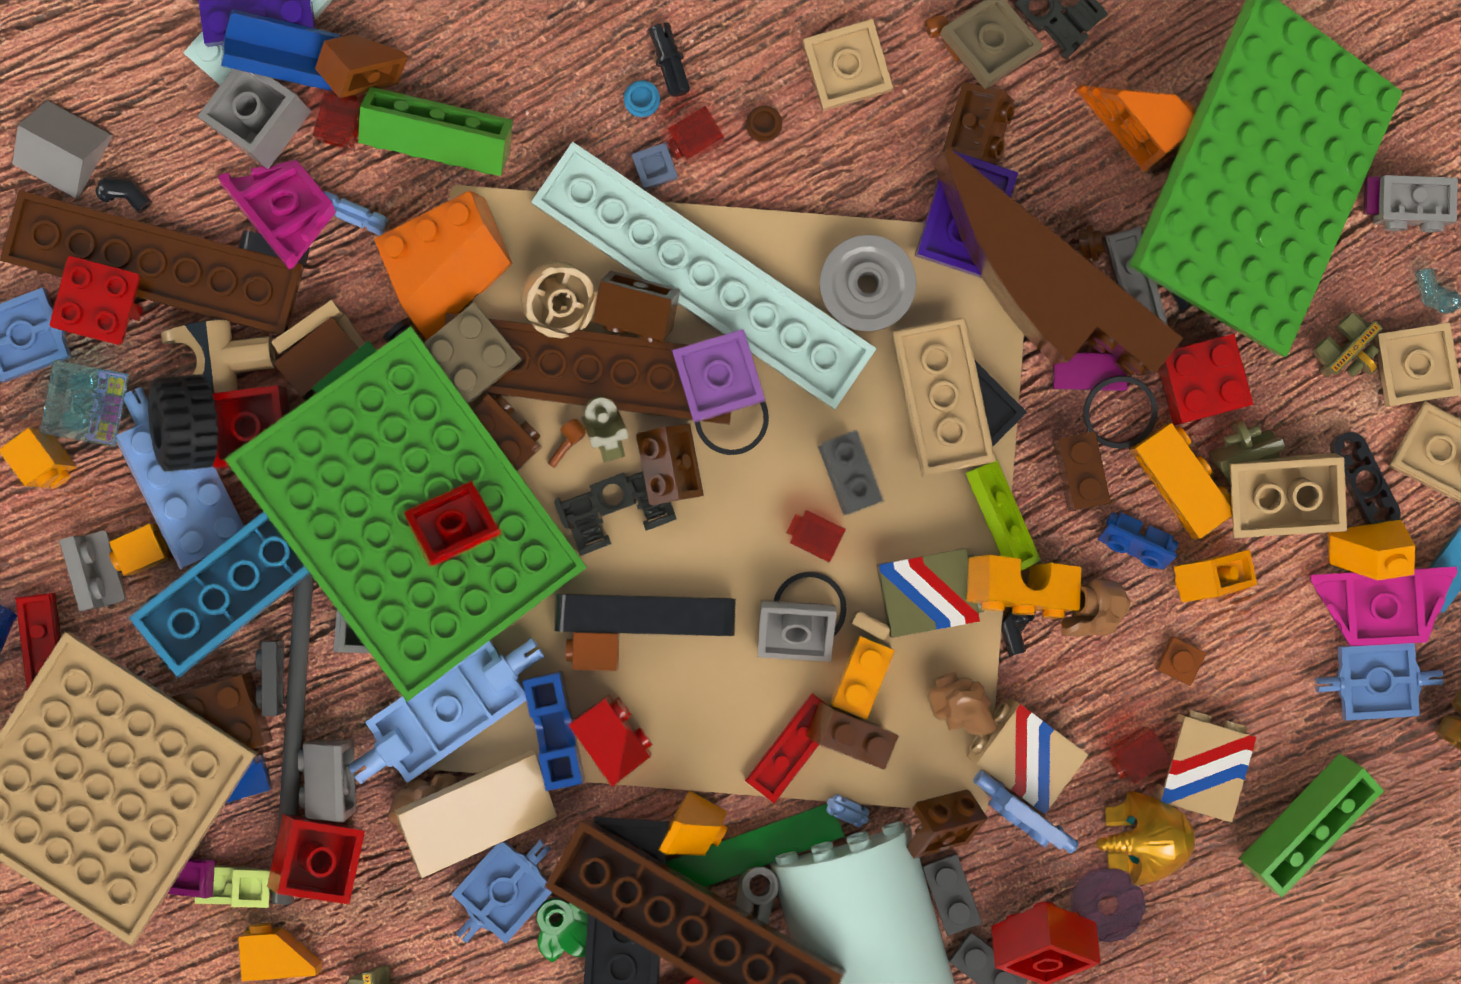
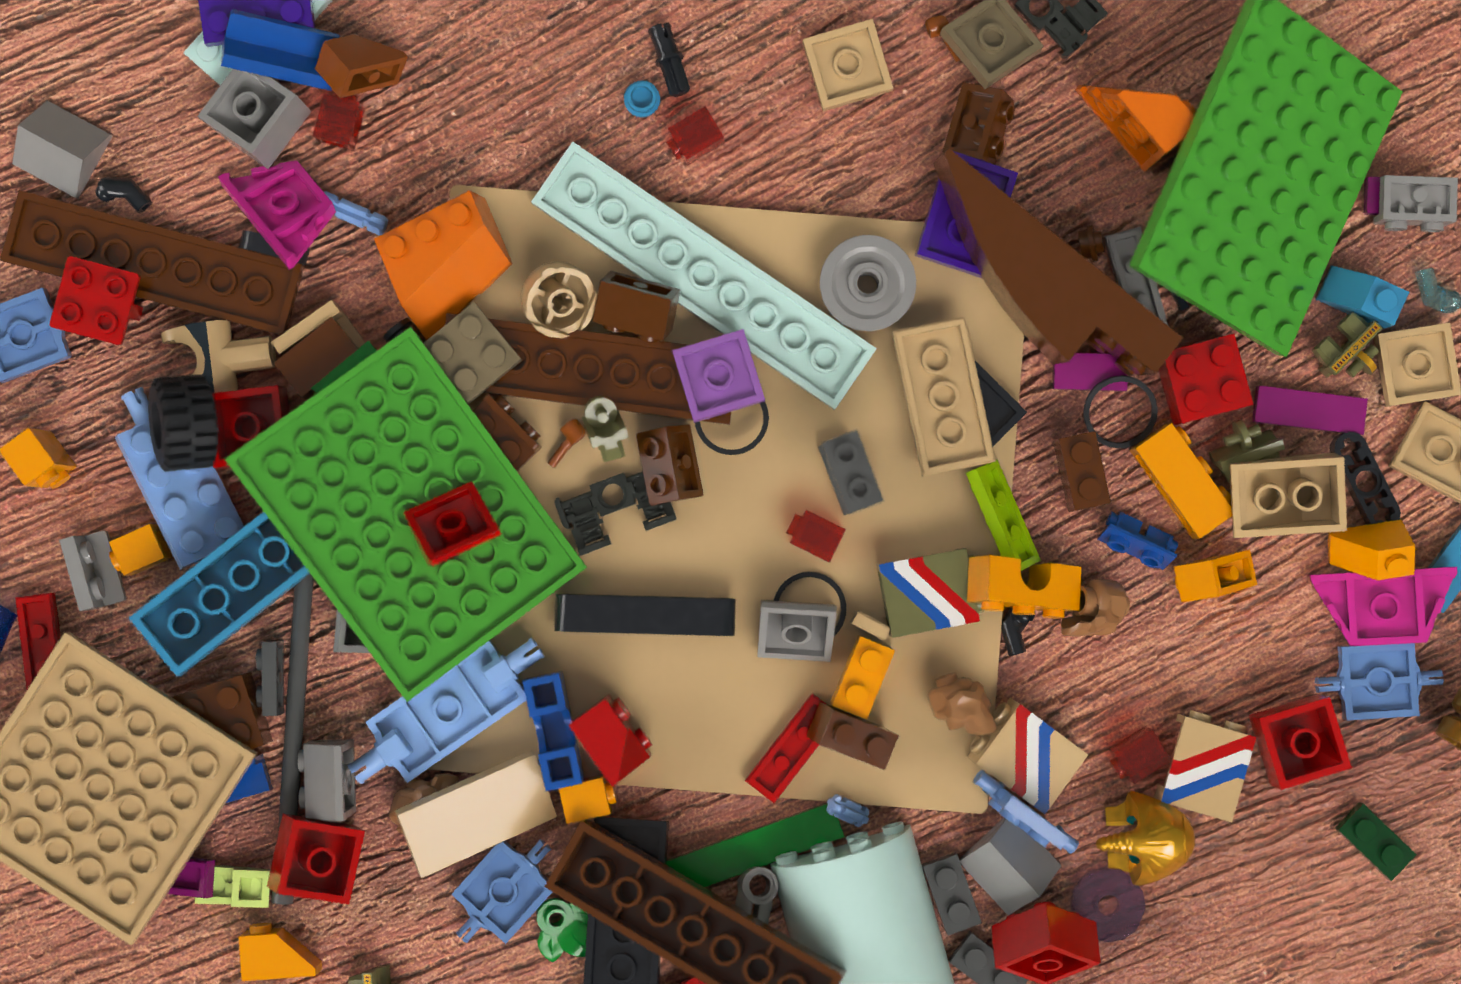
(84, 403): clear light blue slope -> none
(435, 131): bright green brick -> none
(588, 799): none -> light orange brick
(593, 651): dark orange brick -> none
(654, 166): sand blue tile -> none
(694, 827): light orange slope -> none
(764, 124): reddish brown plate -> none
(946, 823): reddish brown bracket -> none
(1010, 866): none -> light grey slope
(1180, 661): dark orange plate -> none
(1300, 741): none -> red slope
(1309, 410): none -> magenta tile
(1311, 824): bright green brick -> none
(1363, 295): none -> dark azure slope
(1375, 841): none -> dark green plate

